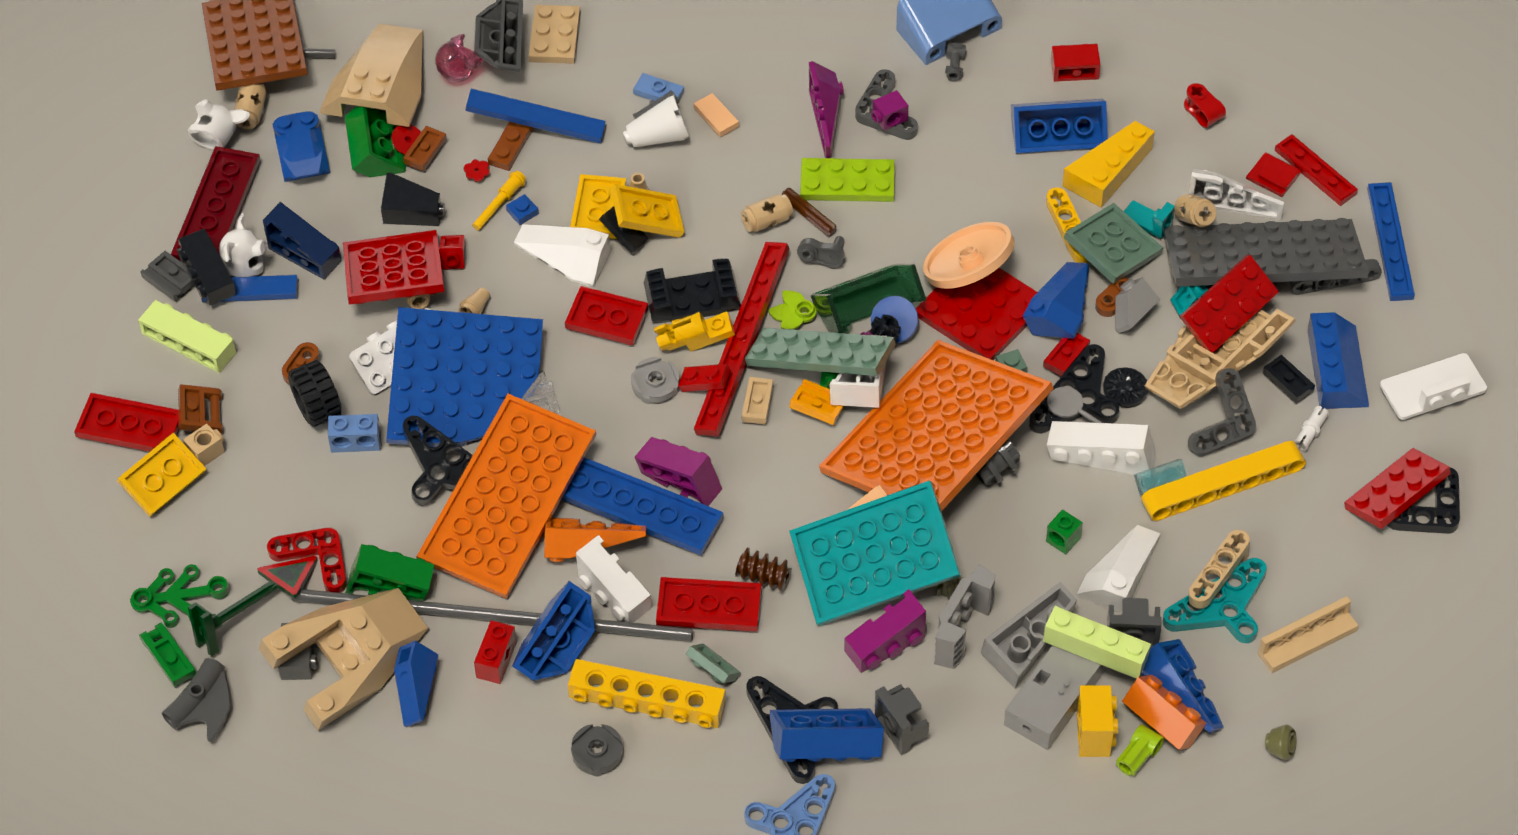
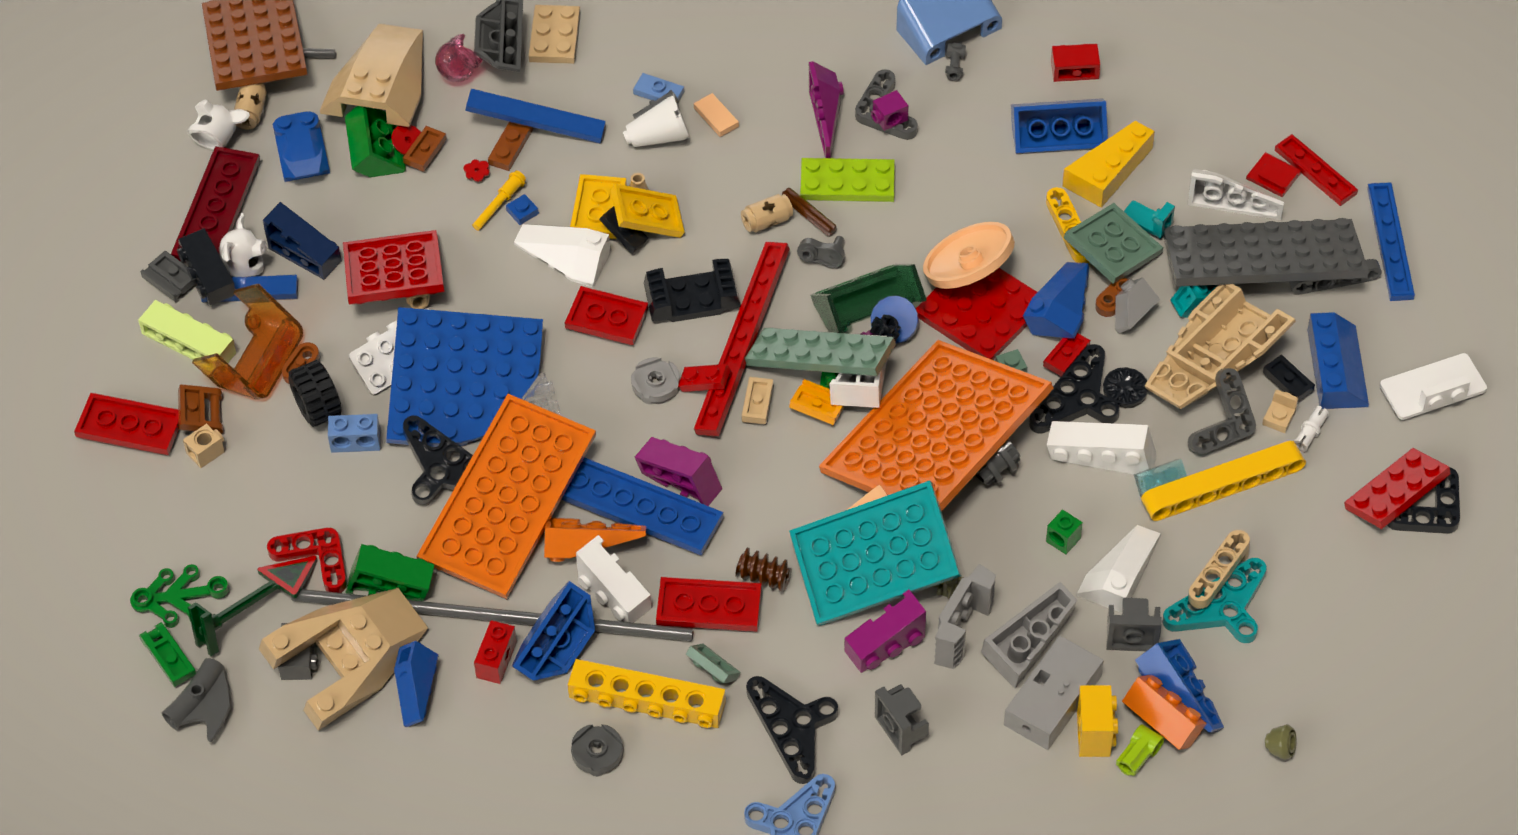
(161, 474): yellow plate -> none
(273, 342): none -> clear orange windscreen
(410, 203): black slope -> none
(452, 251): red bracket -> none
(475, 302): tan cone -> none
(694, 331): yellow plate -> none
(791, 310): lime plate -> none
(826, 734): blue slope -> none
(1066, 403): light grey piece -> none
(1096, 642): yellowish green brick -> none
(1195, 210): tan piece -> none
(1203, 105): red piece -> none
(1229, 304): red plate -> none
(1281, 411): none -> tan bracket
(1307, 635): tan fence -> none

